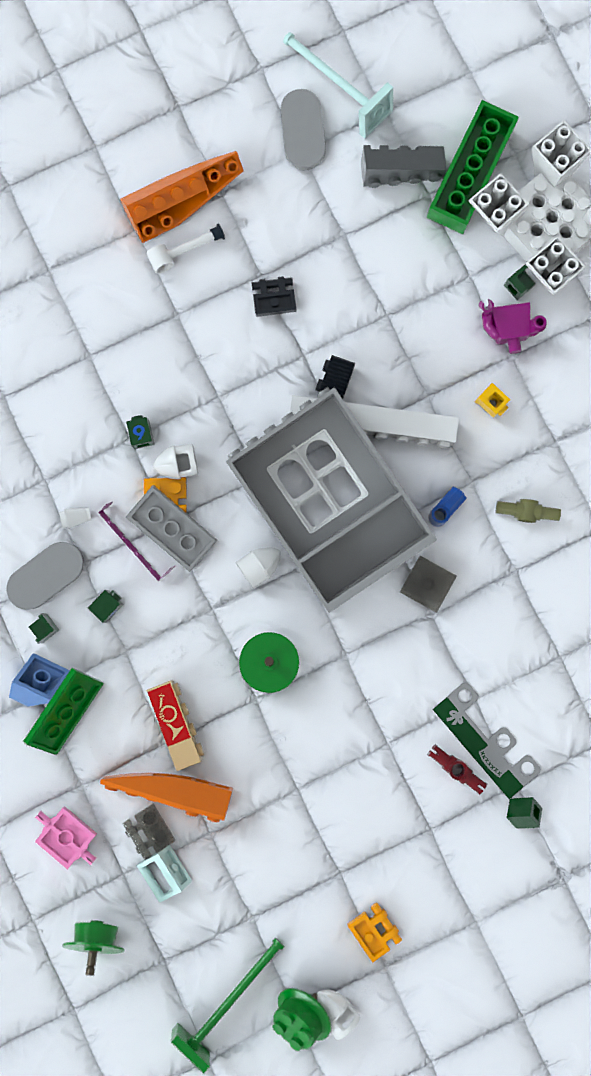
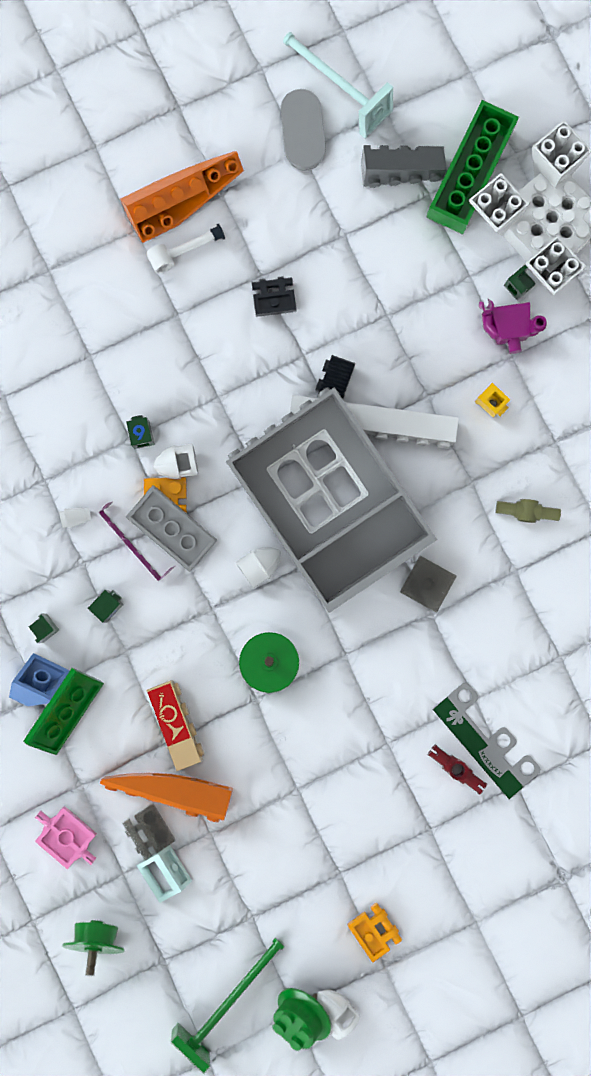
(45, 575): light grey tile -> none
(447, 506): blue piece -> none
(524, 813): dark green panel -> none

